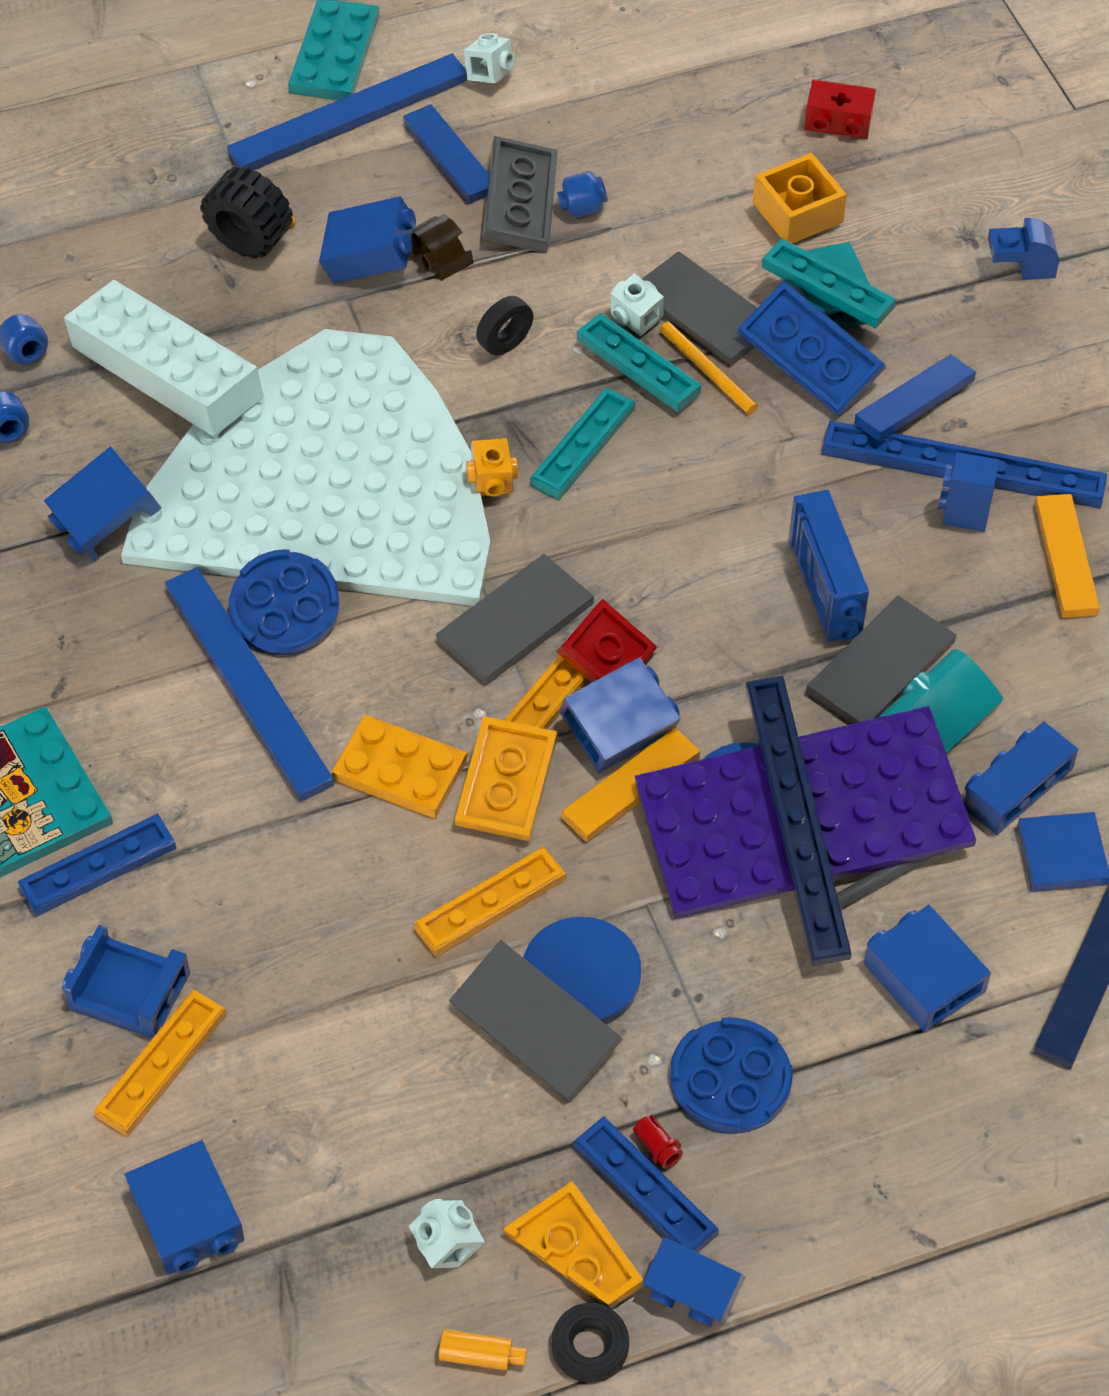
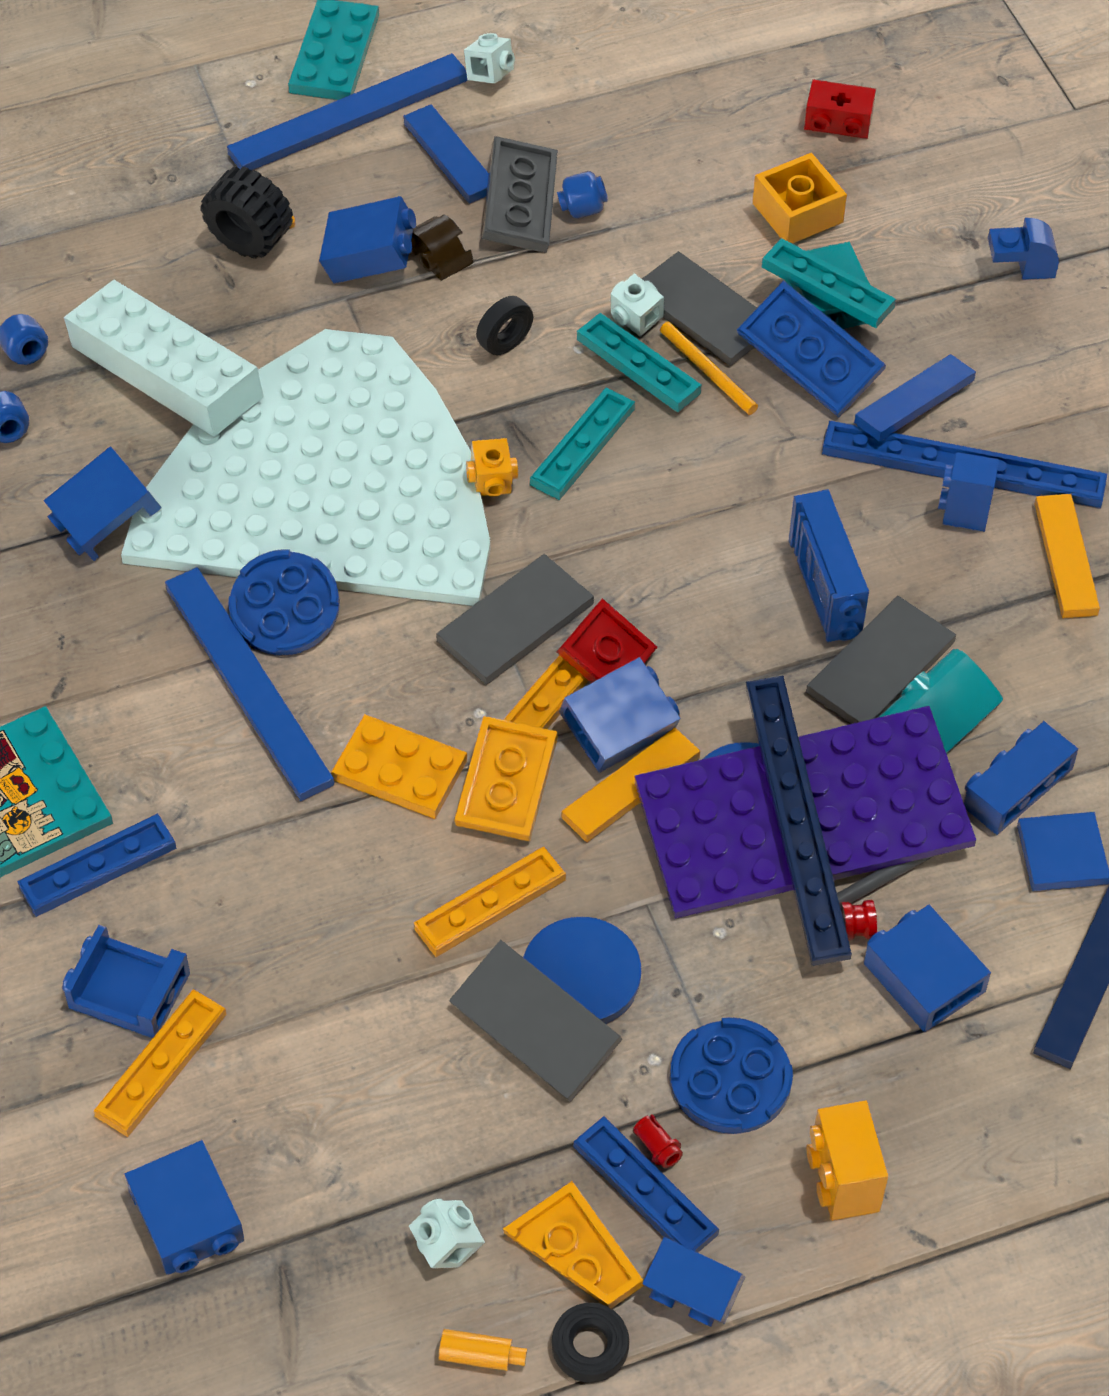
(847, 1160): none -> light orange brick
(859, 919): none -> red wheel

